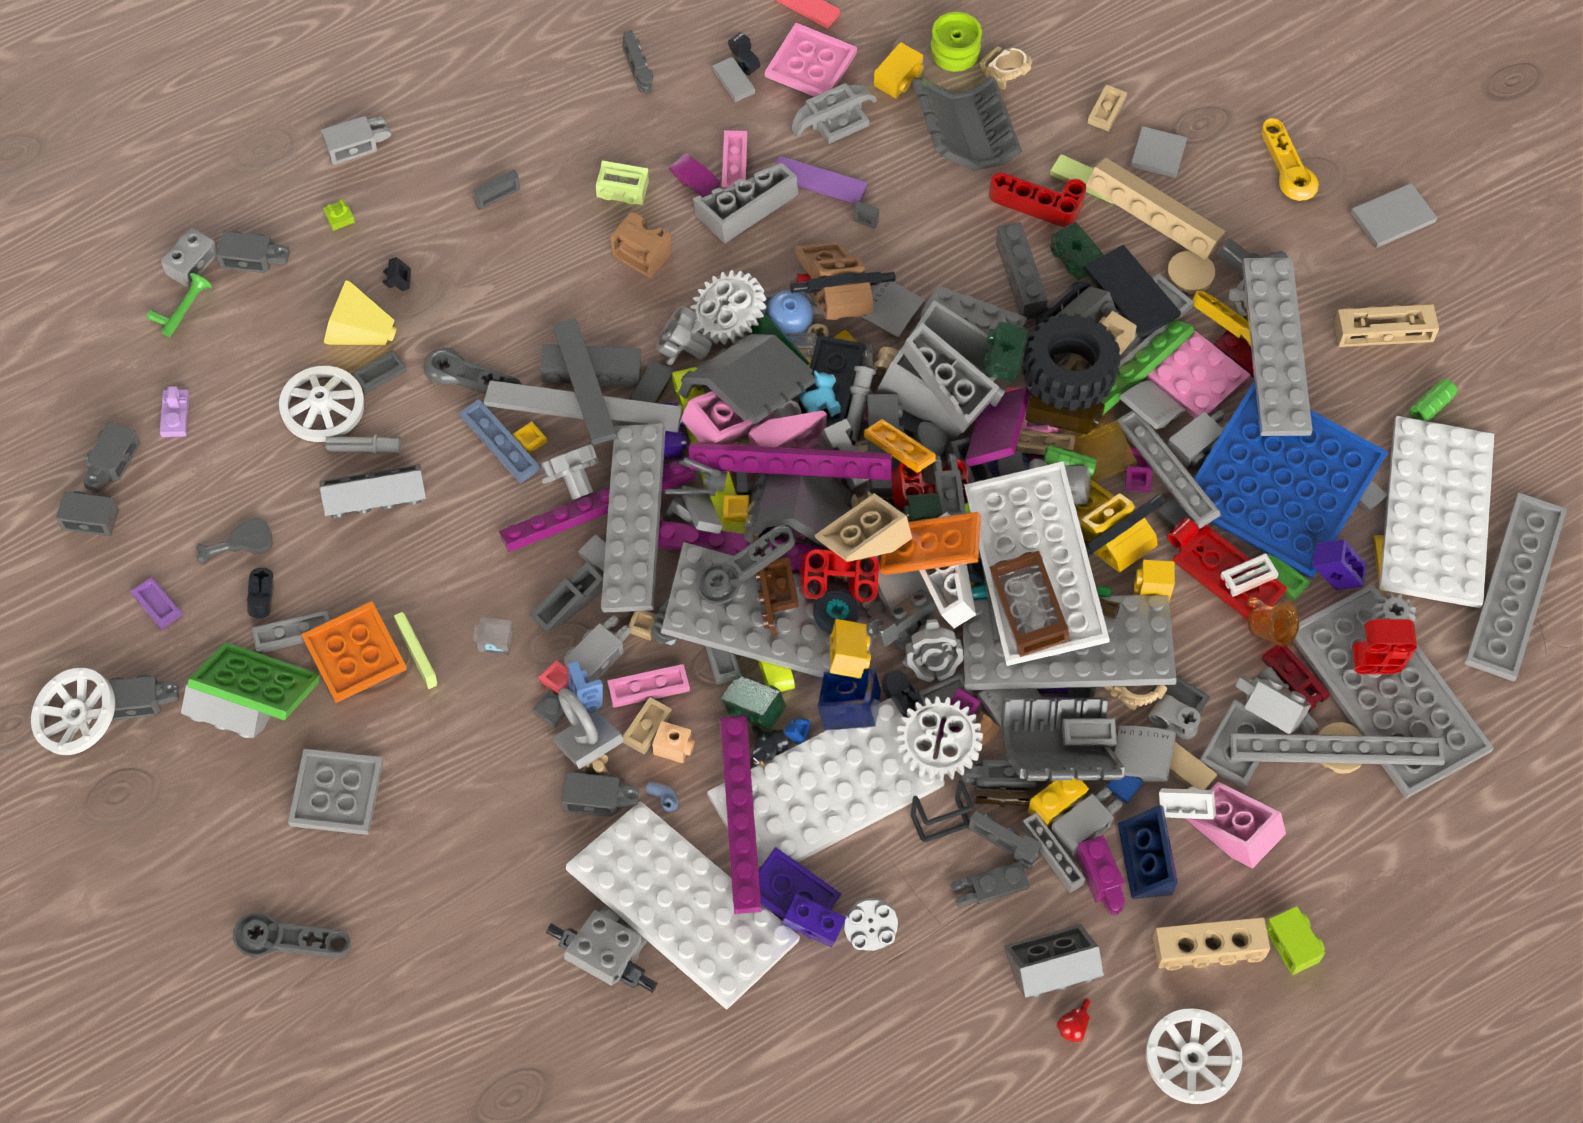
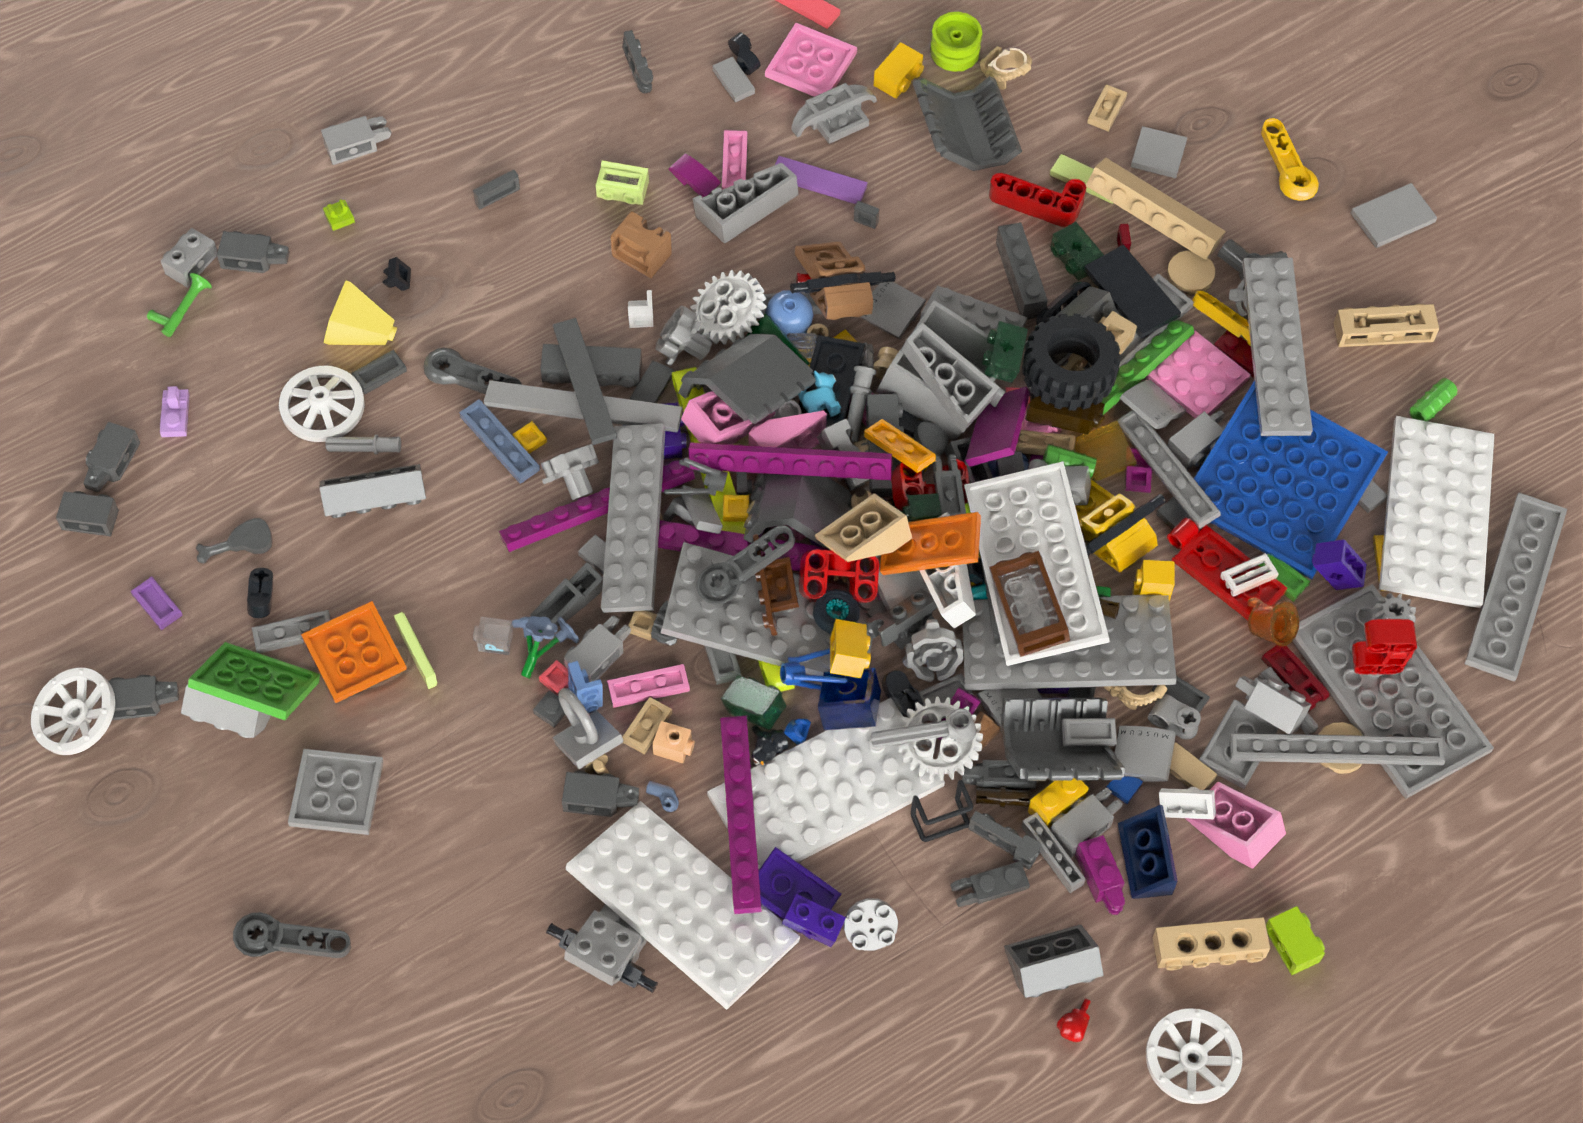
(538, 629): none -> sand blue plant
(641, 312): none -> white panel
(795, 674): none -> blue plant
(929, 730): none -> light grey axle
(1123, 236): none -> dark red tile

